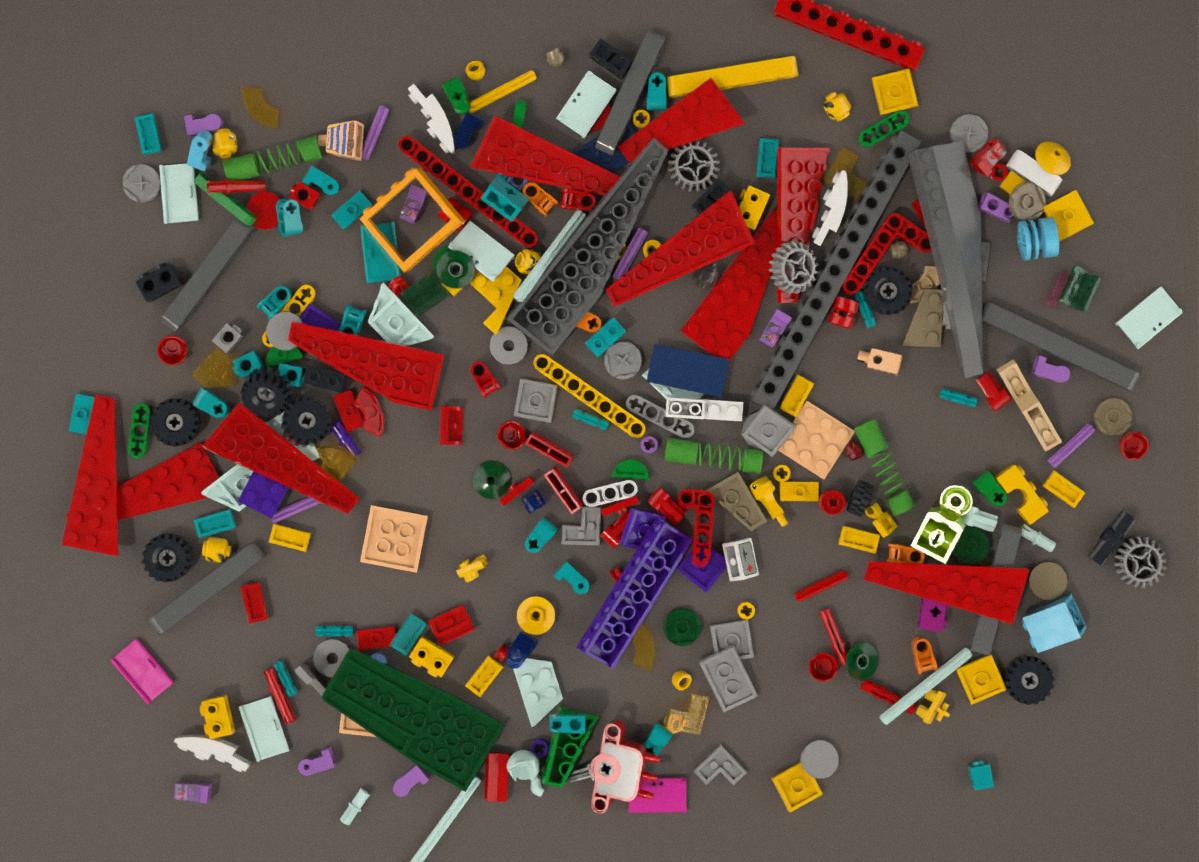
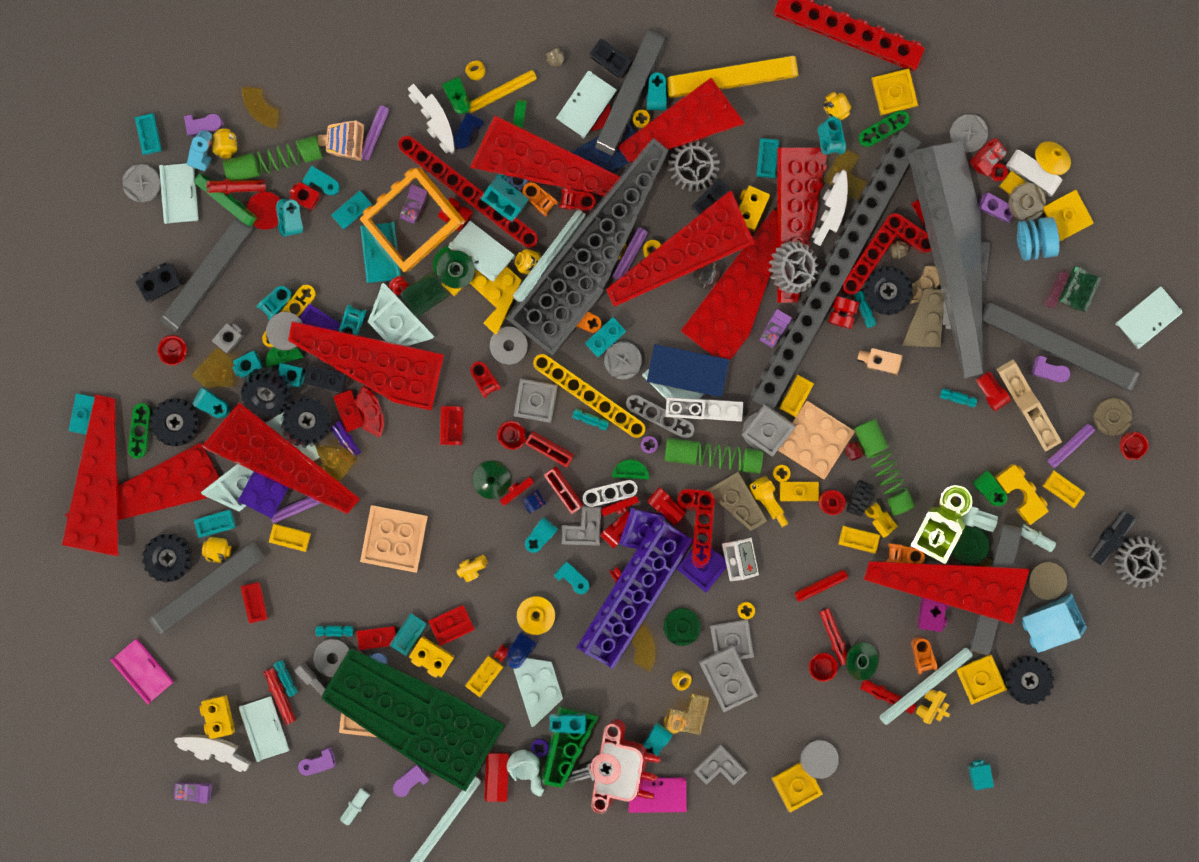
(831, 136): none -> teal piece

